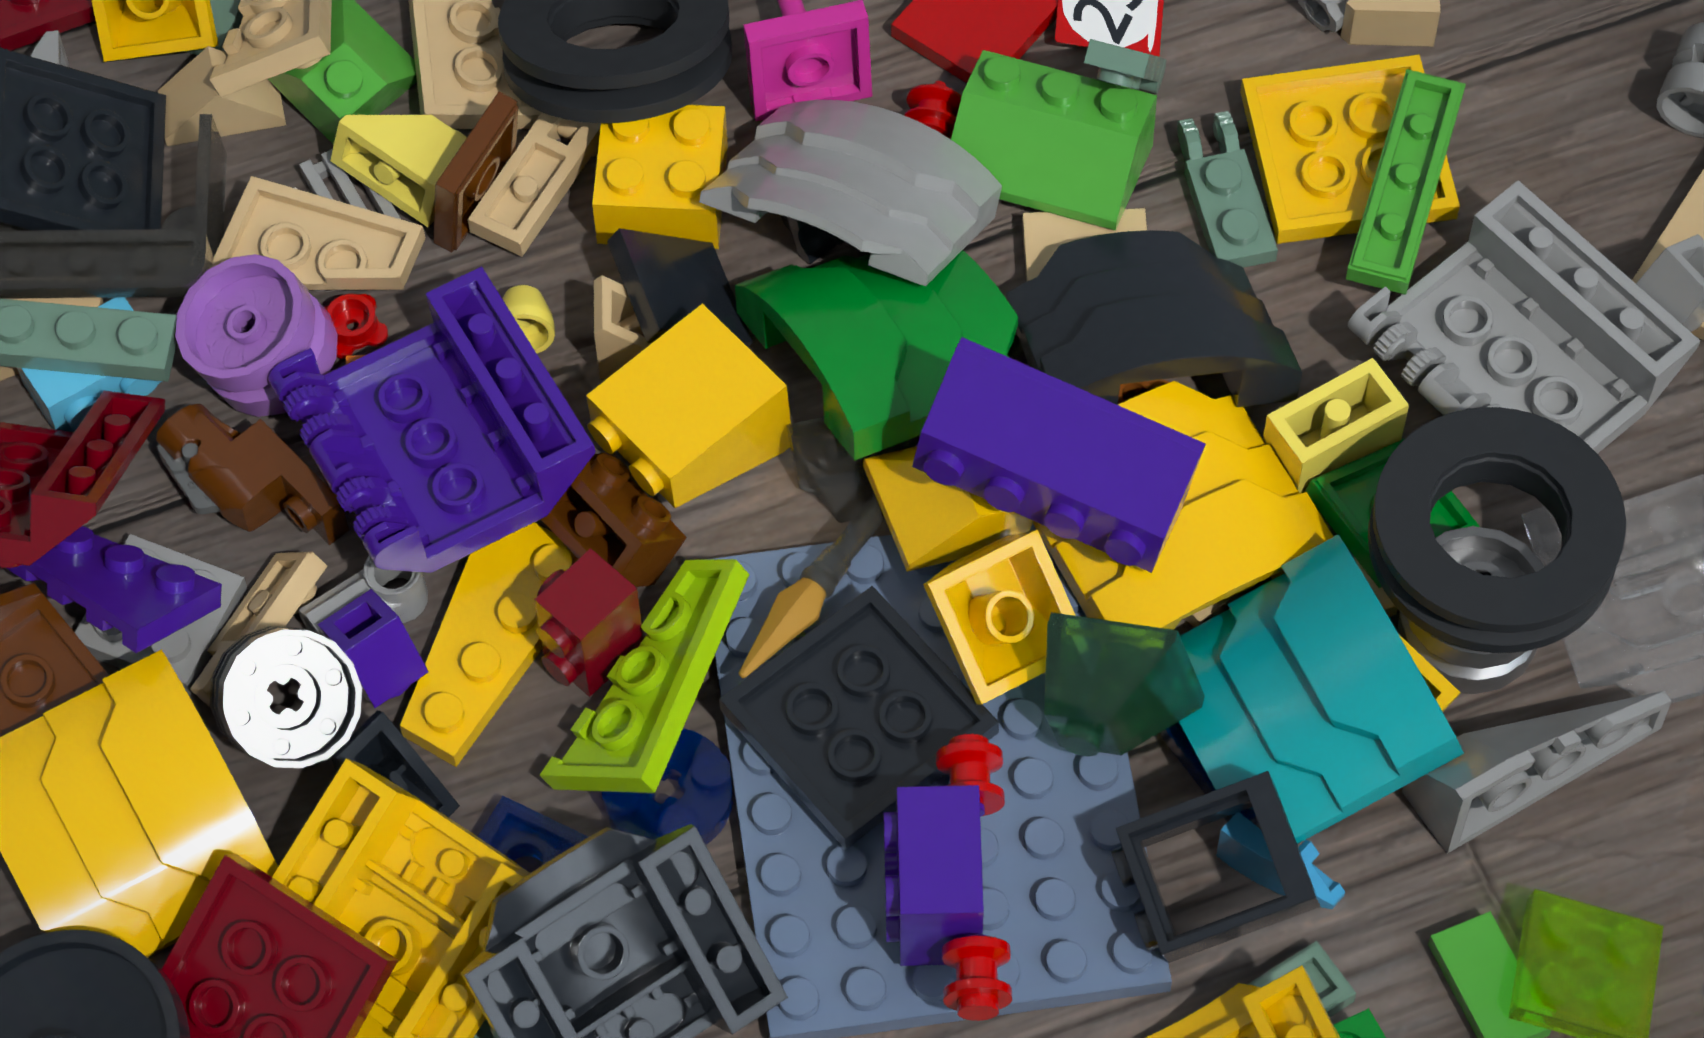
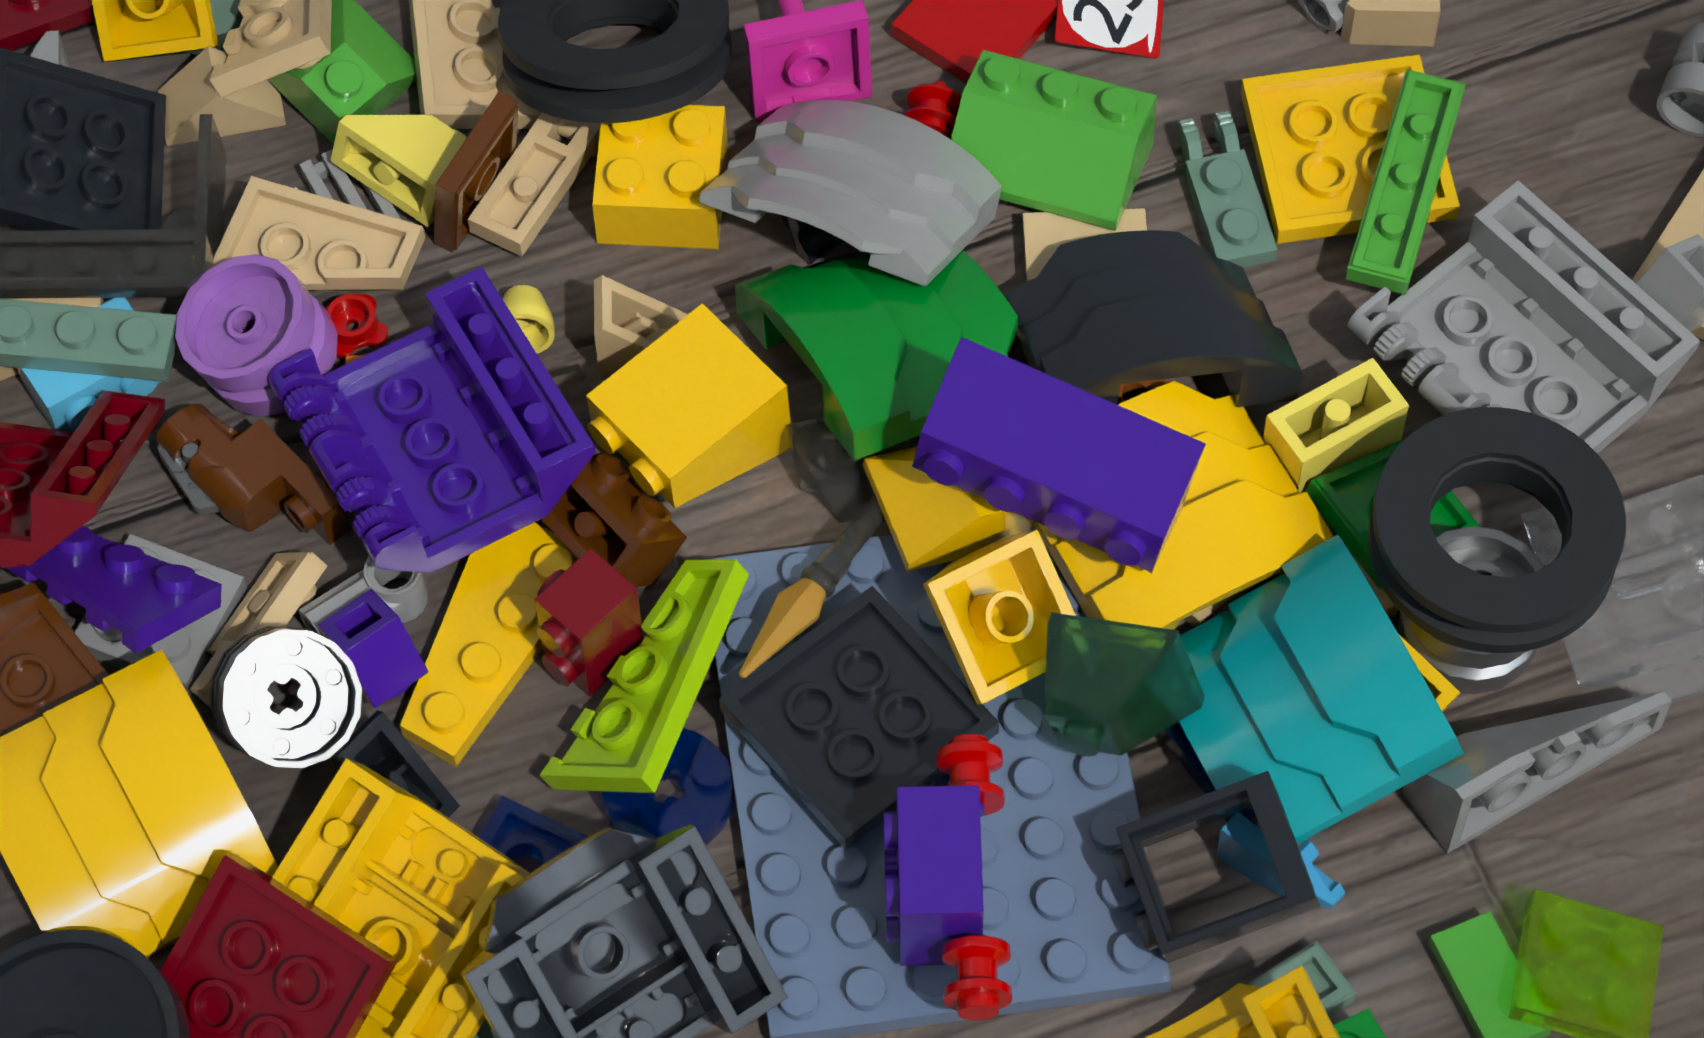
(672, 278): black tile -> none
(1126, 66): sand green plate -> none

